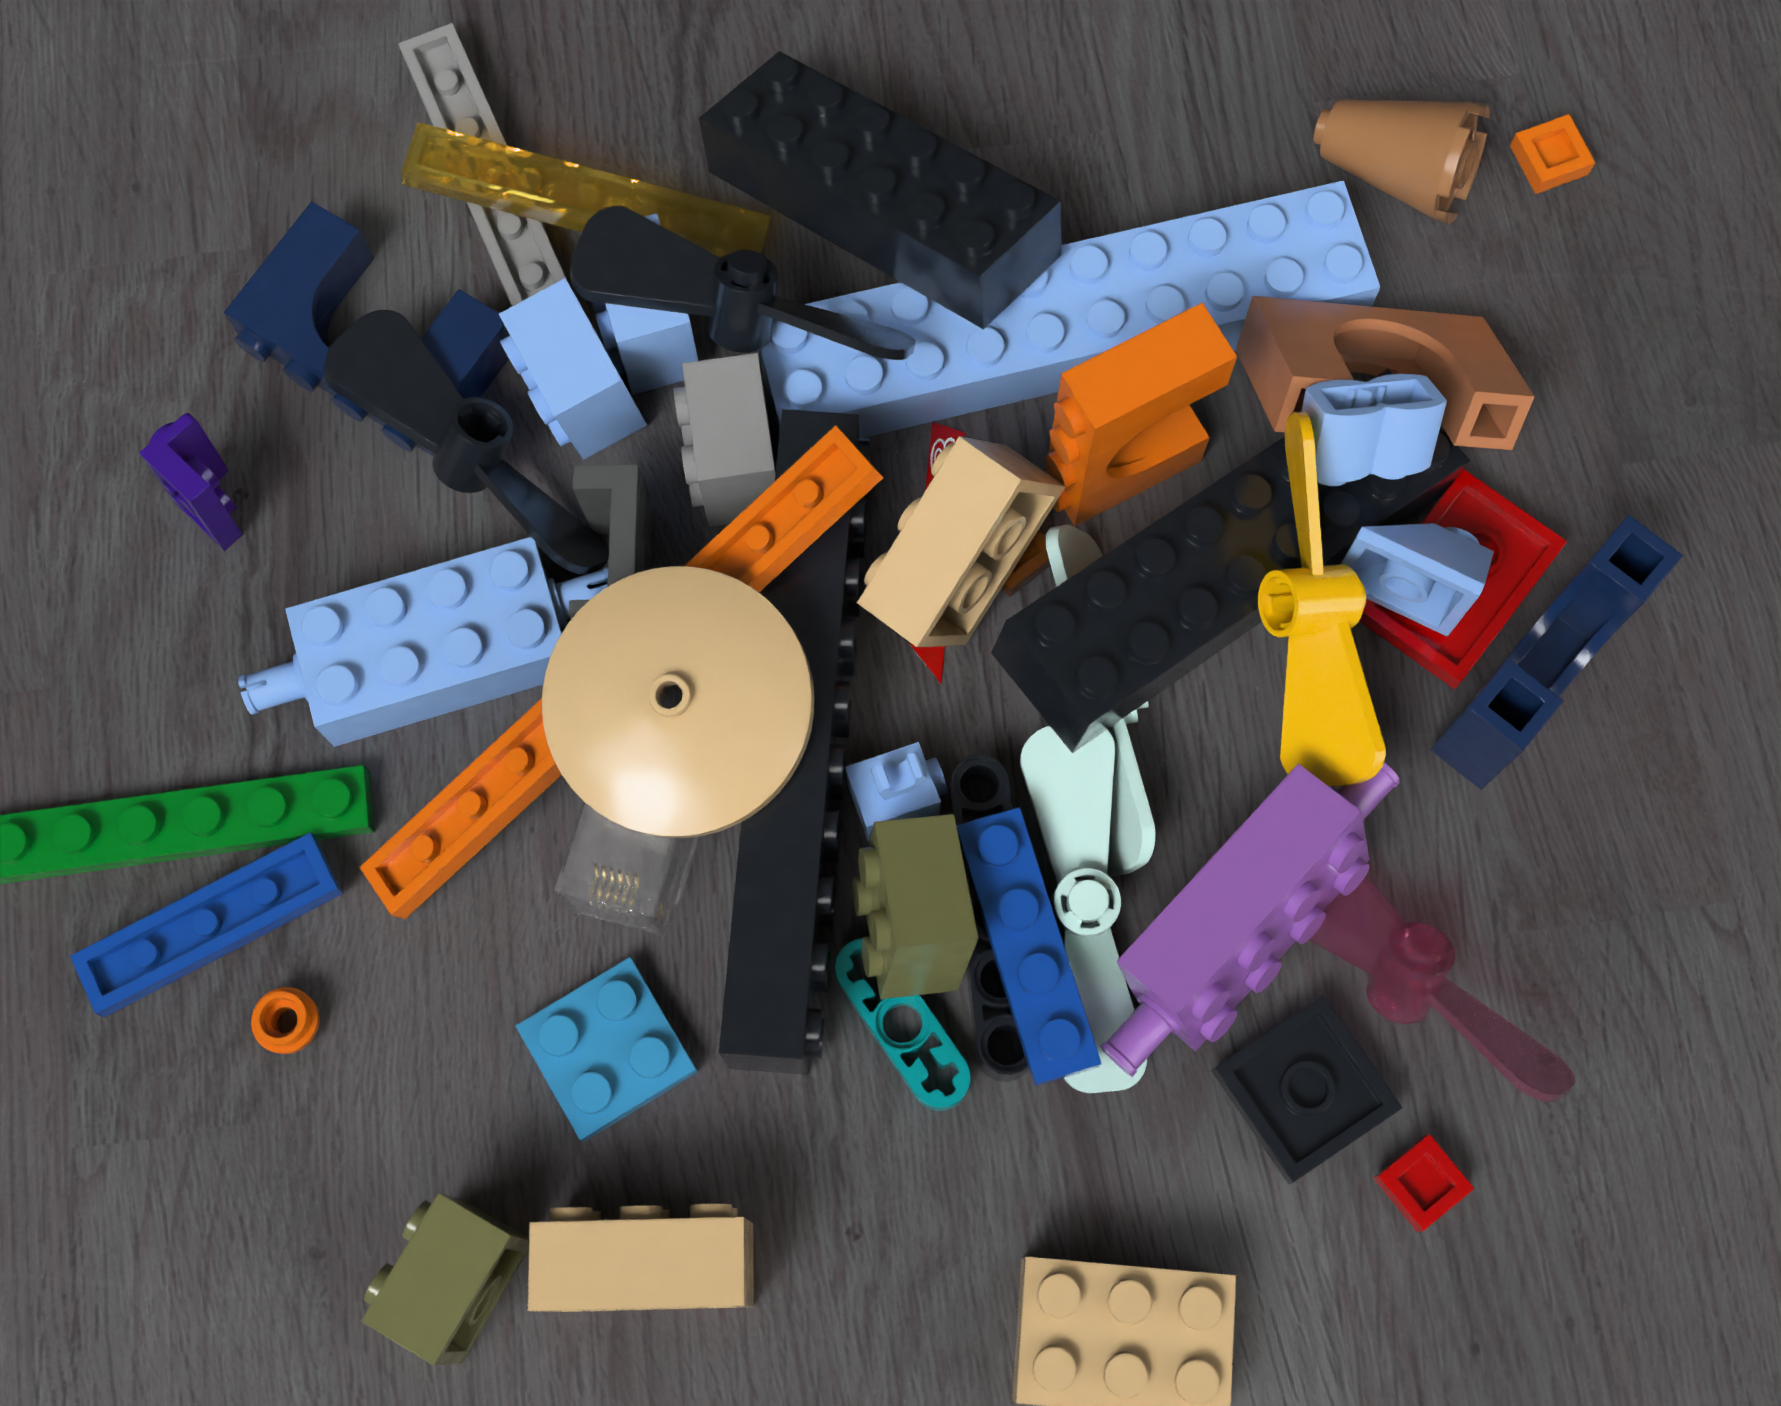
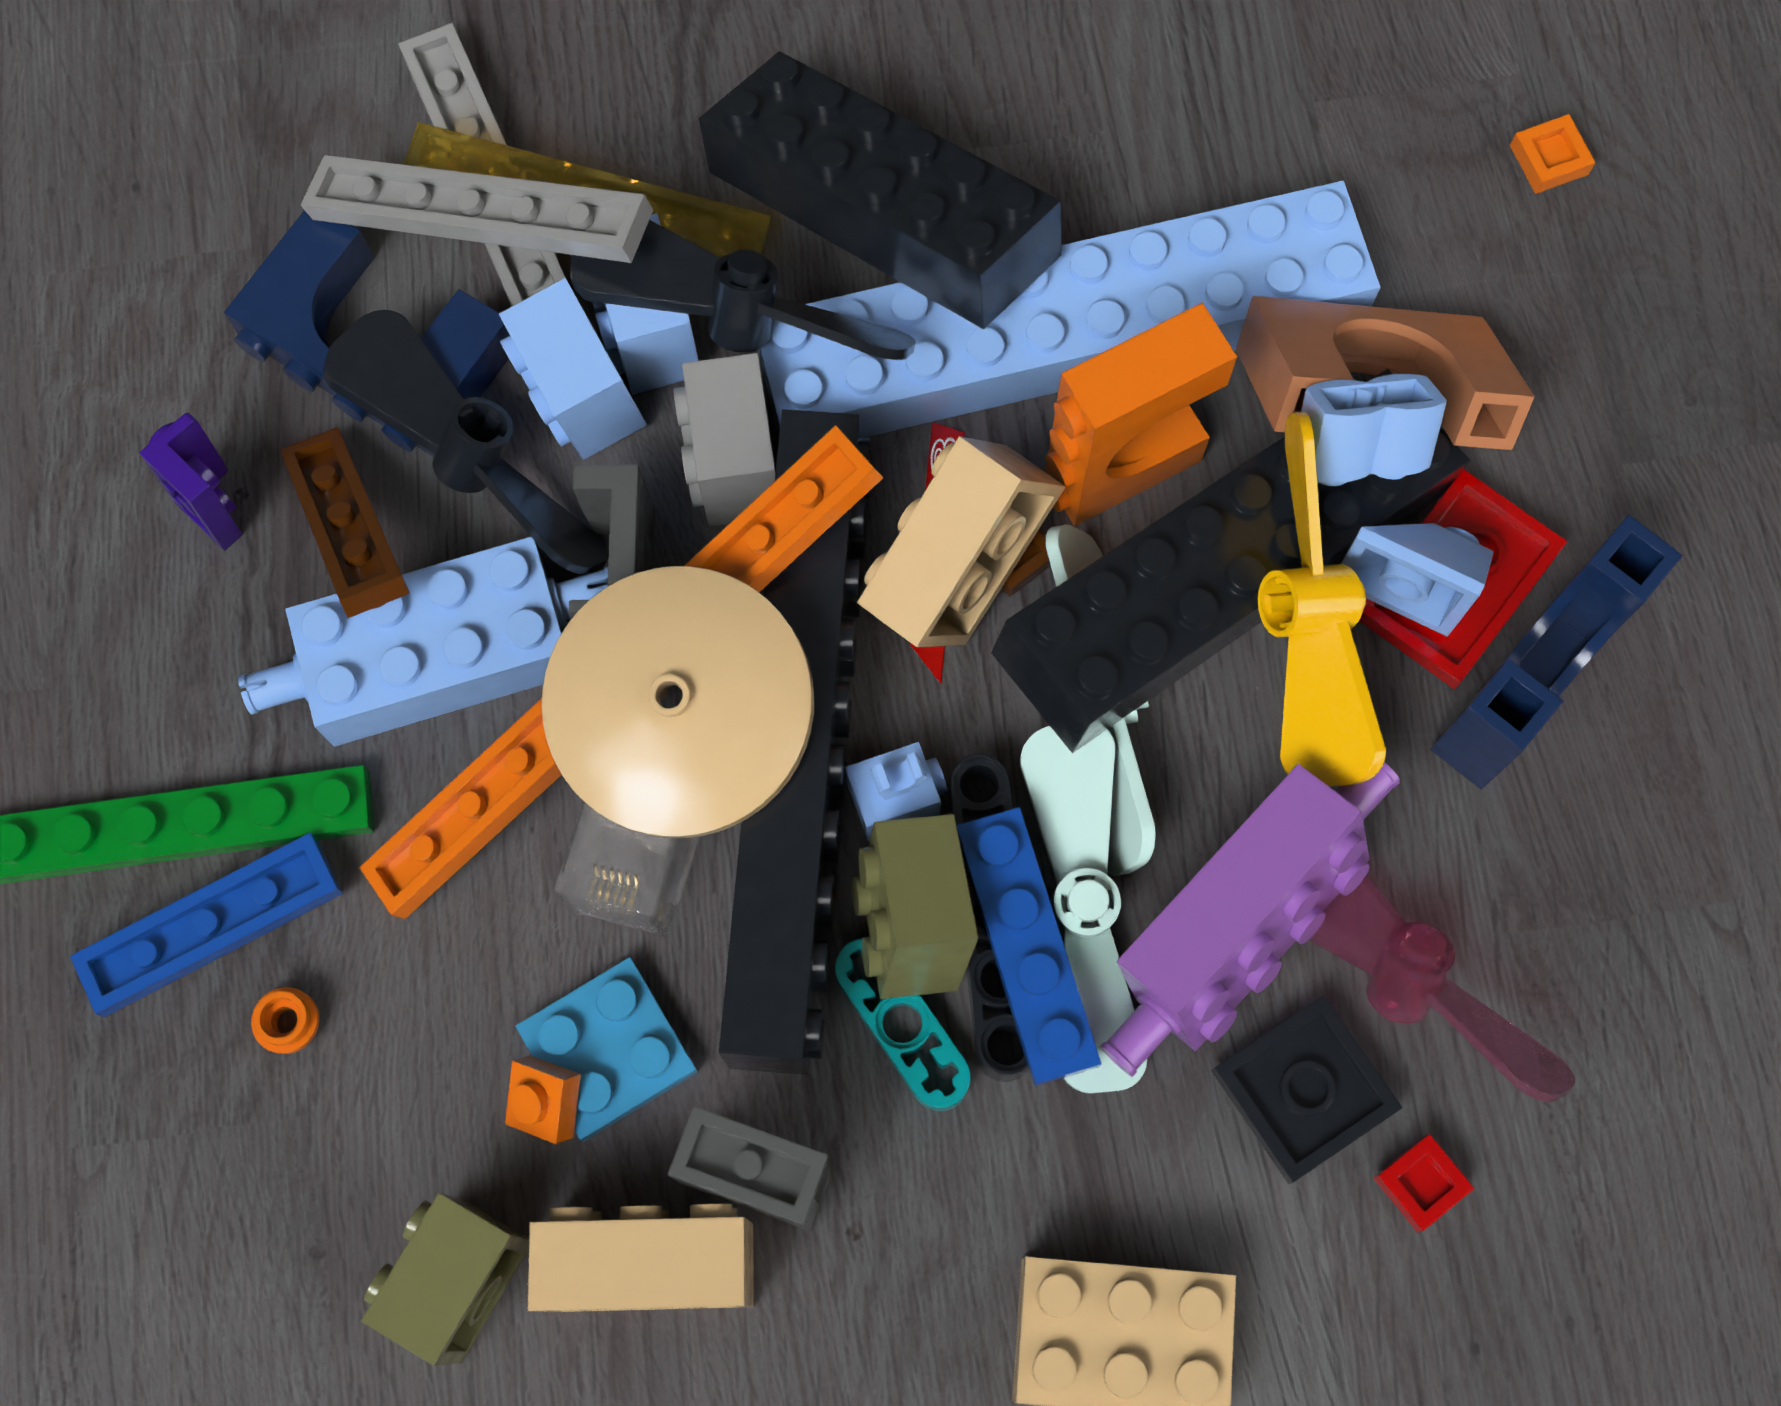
(343, 523): none -> reddish brown plate
(479, 208): none -> light grey plate
(542, 1099): none -> orange plate
(751, 1168): none -> dark grey panel
(1407, 148): medium nougat cone -> none

